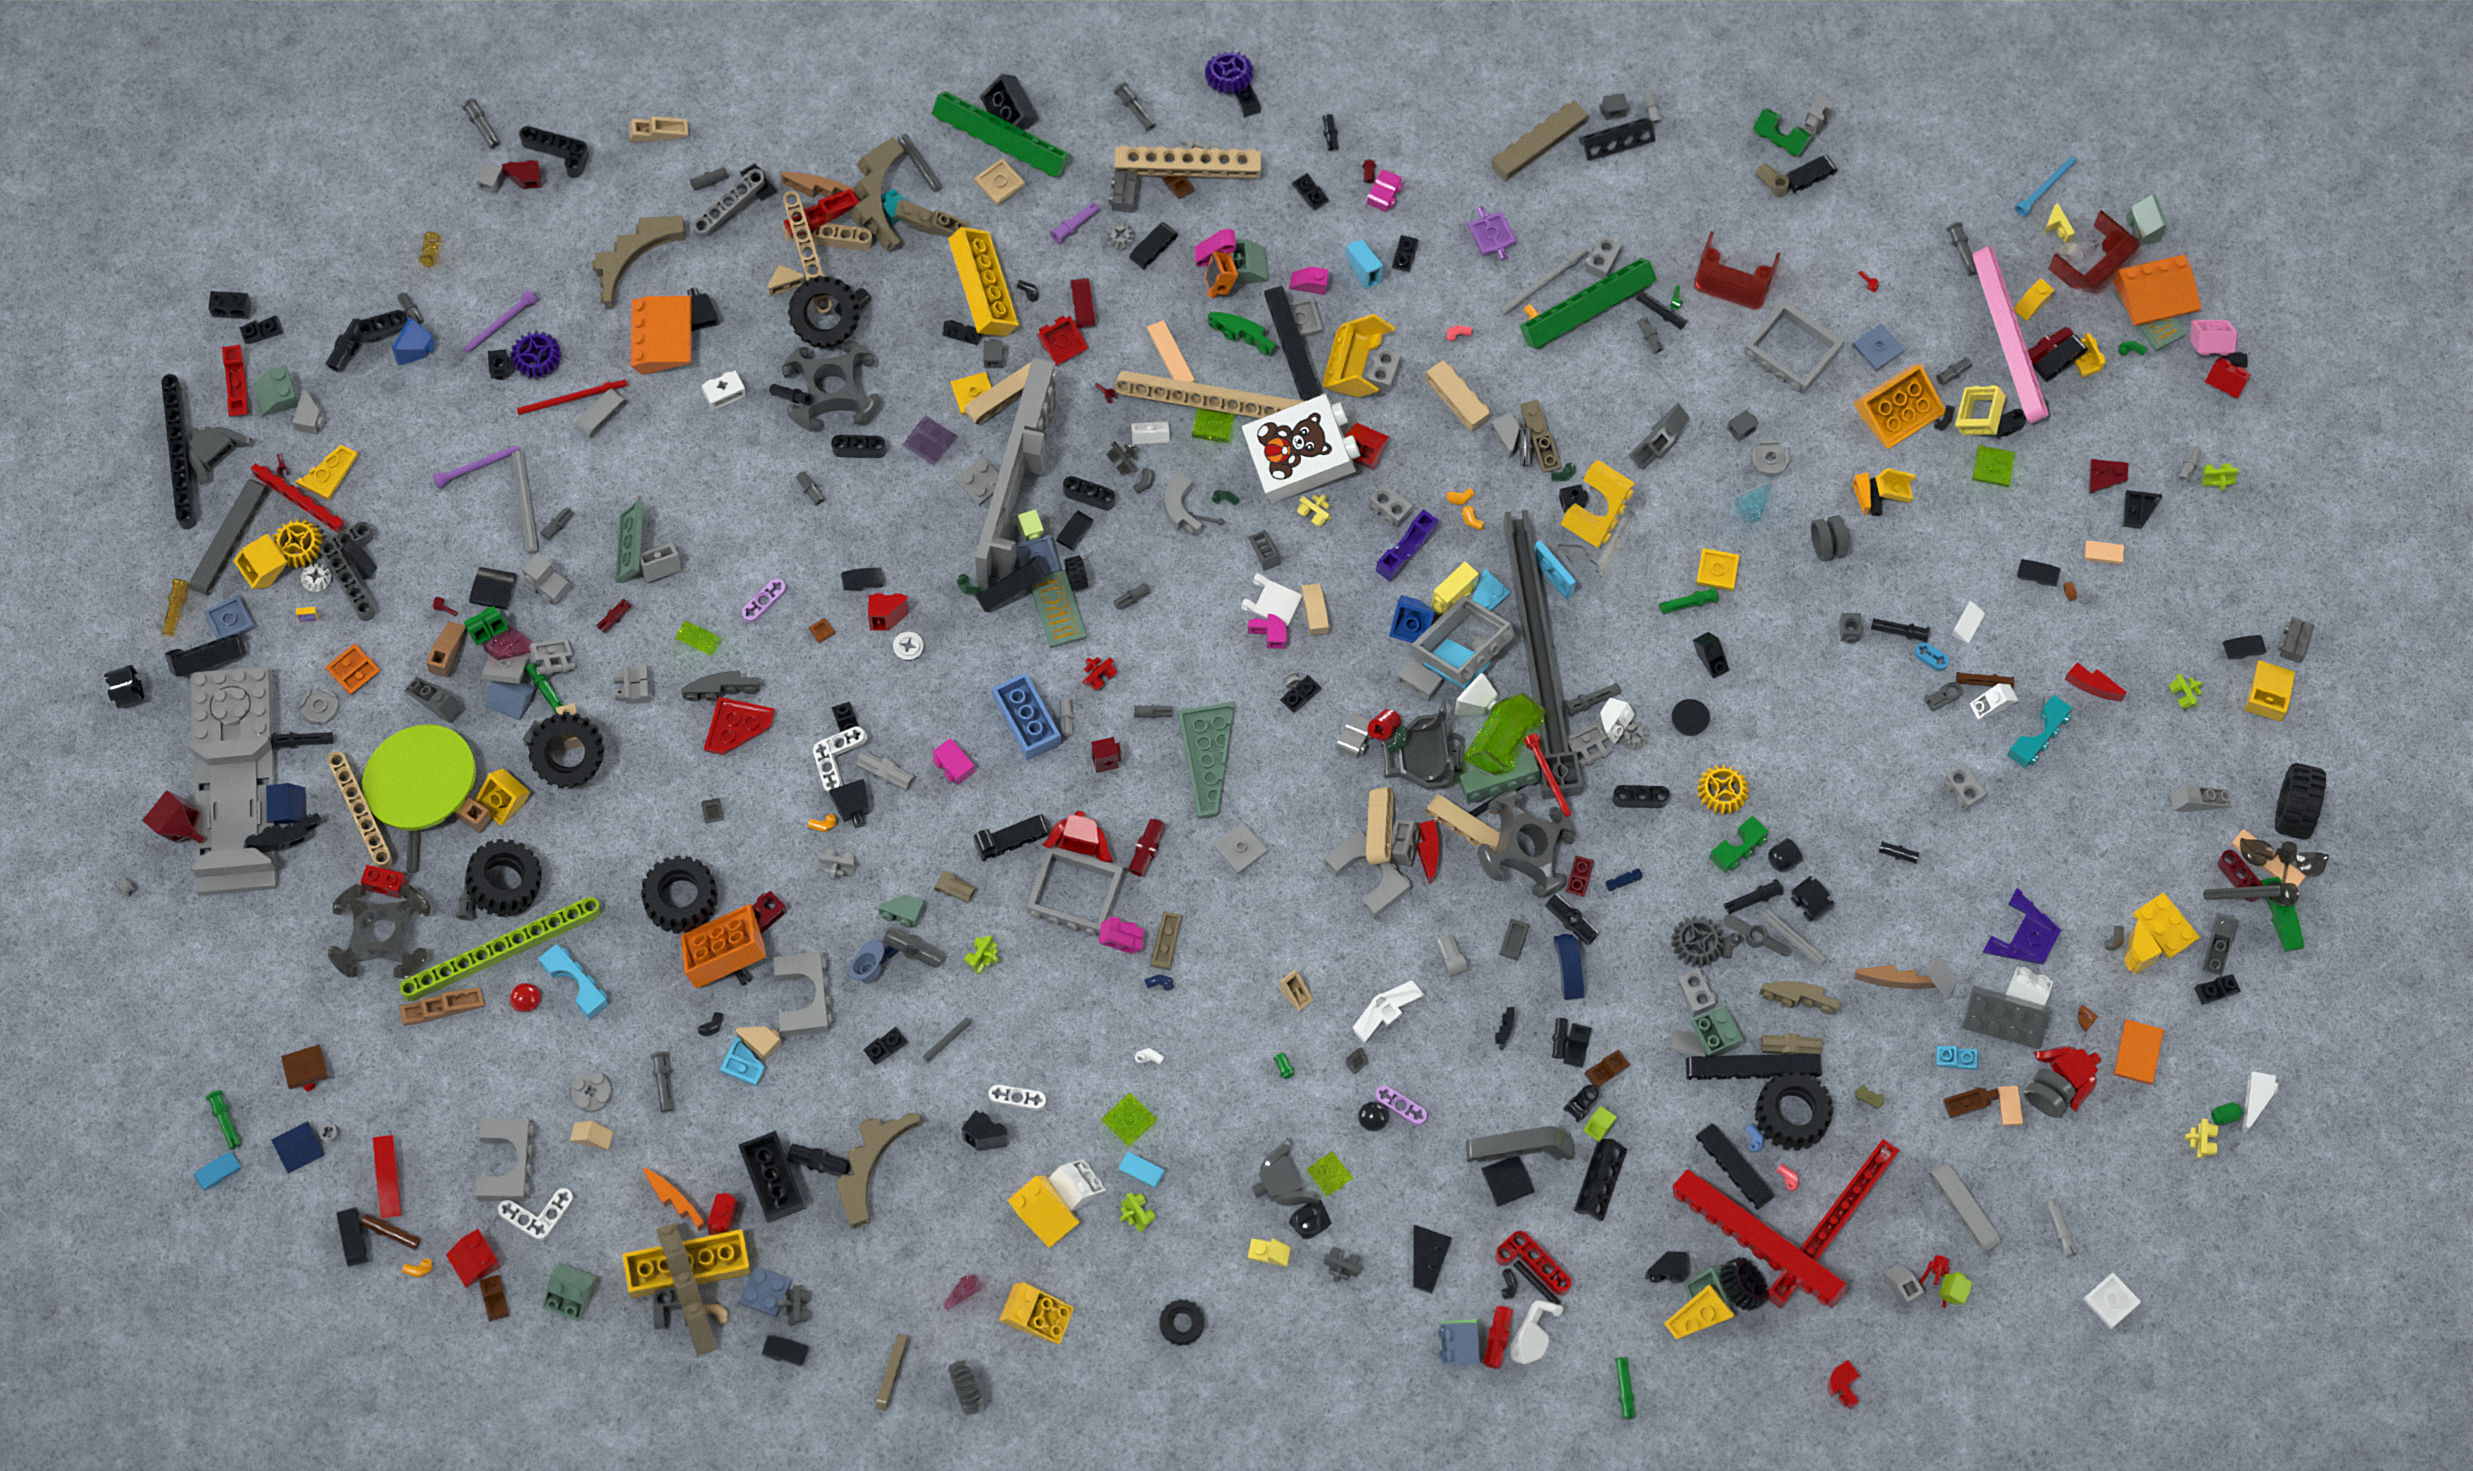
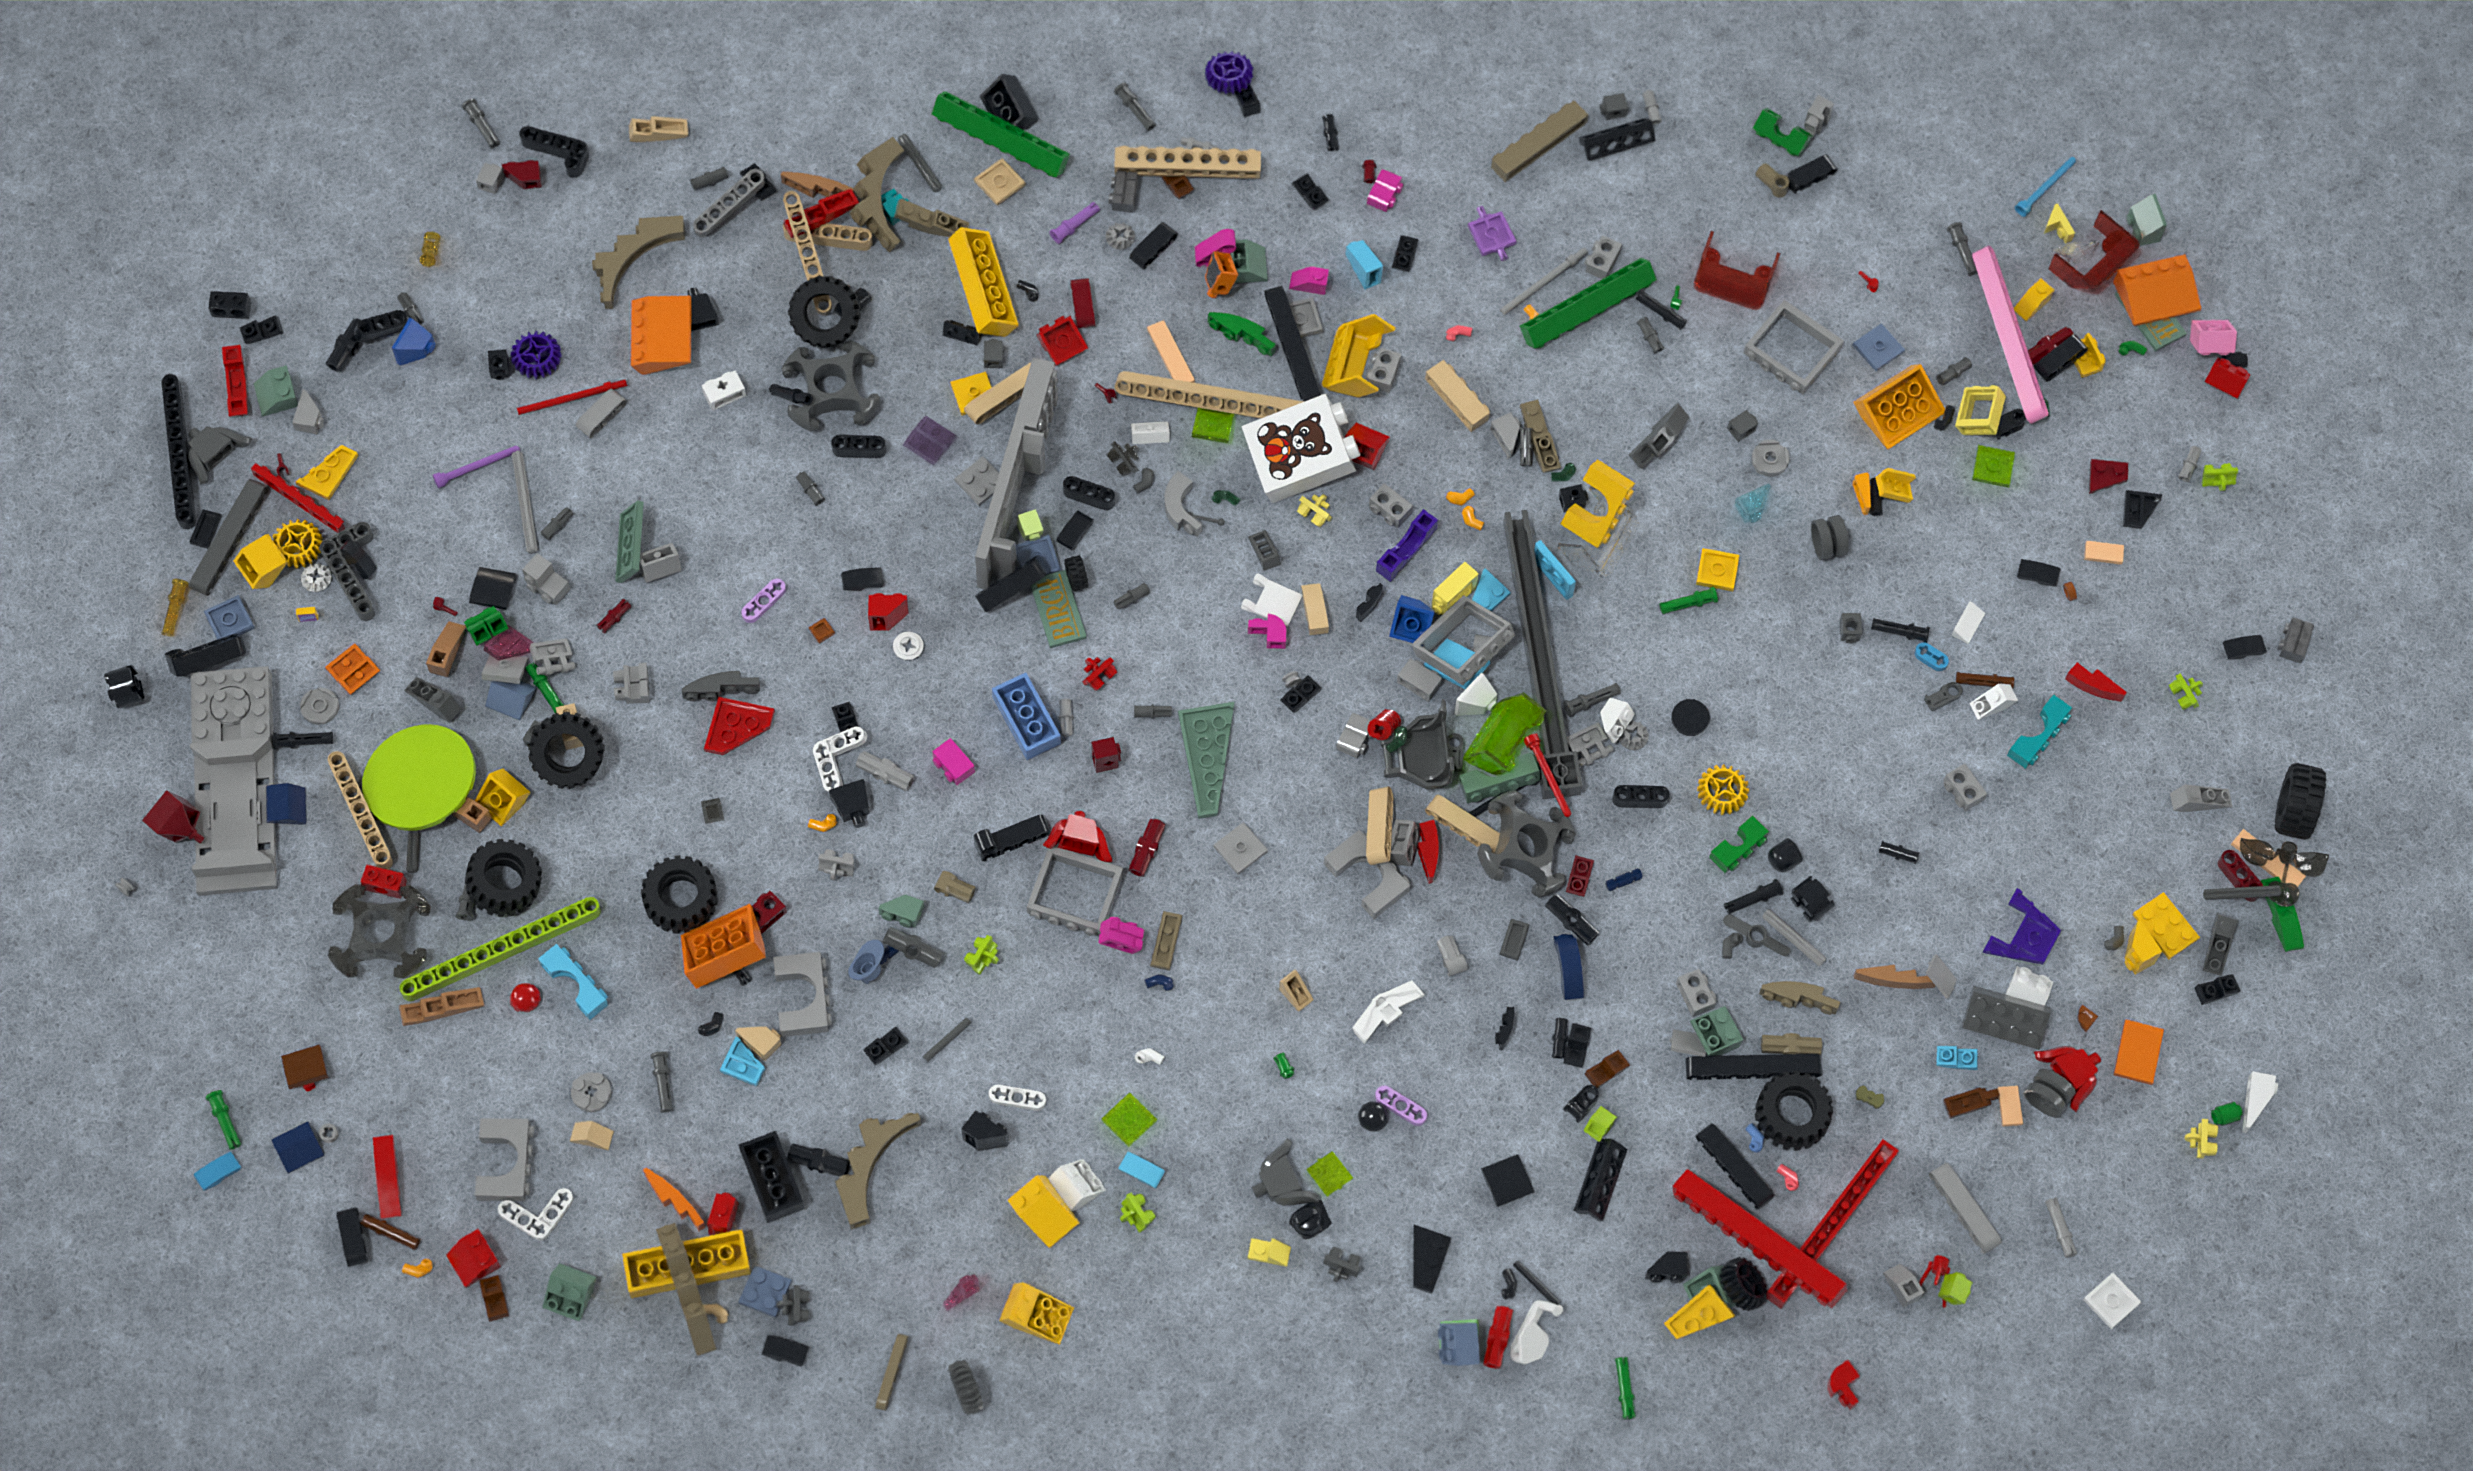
(205, 529): none -> black tile
(275, 838): black slope -> none
(527, 300): medium lavender piece -> none
(659, 1309): dark grey piece -> none
(698, 638): clear neon green hinge -> none
(784, 280): tan slope -> none
(965, 585): clear green arm -> none
(1175, 1308): black tyre -> none
(1357, 1061): clear smoke slope -> none
(1372, 598): none -> black slope
(1519, 1143): dark grey beam -> none
(1535, 1265): red beam -> none
(1692, 927): dark grey gear -> none
(1711, 654): black slope -> none
(2270, 691): yellow slope -> none

